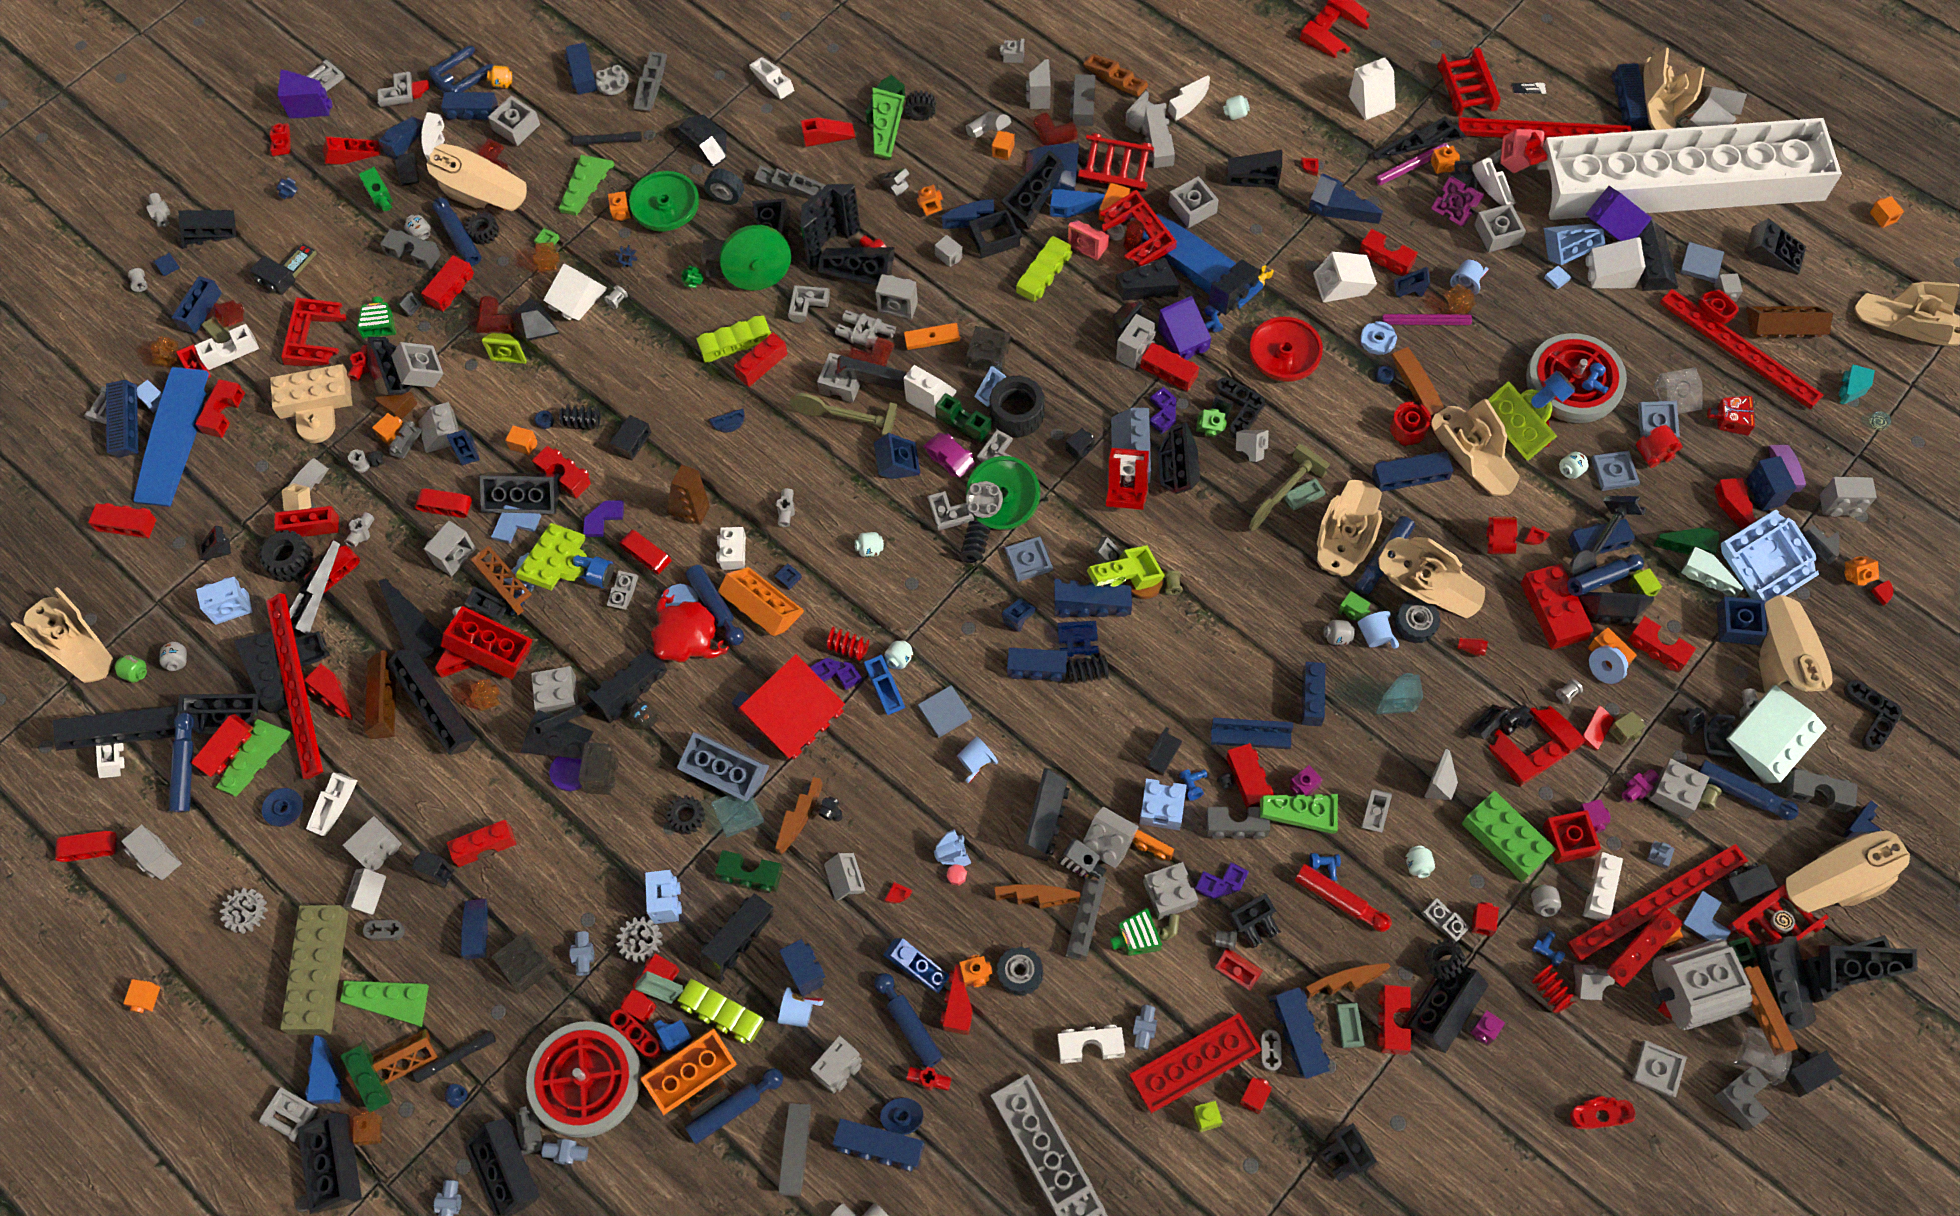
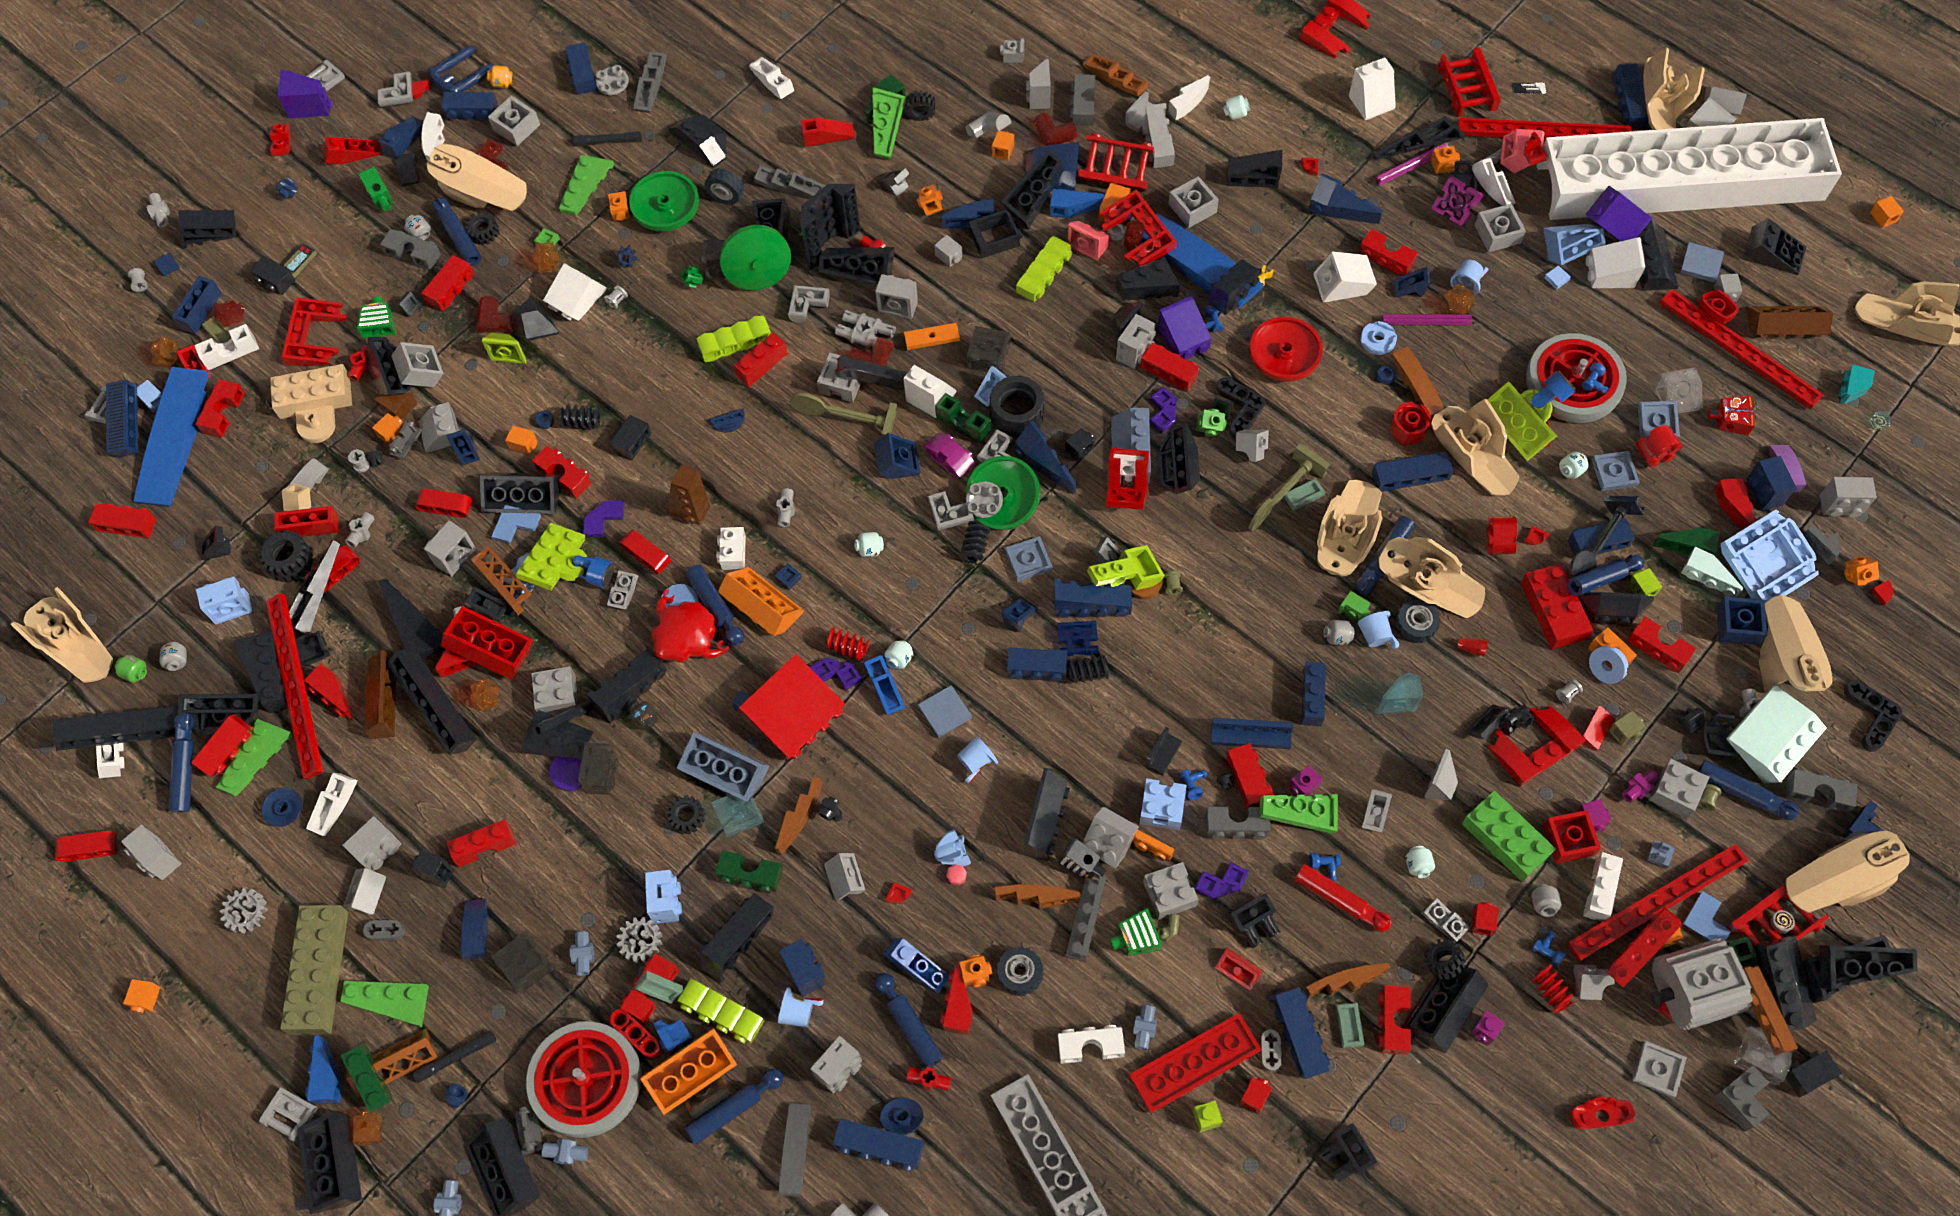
(1036, 454): none -> dark blue wedge
(1226, 939): dark grey piece -> none
(1748, 883): black brick -> none

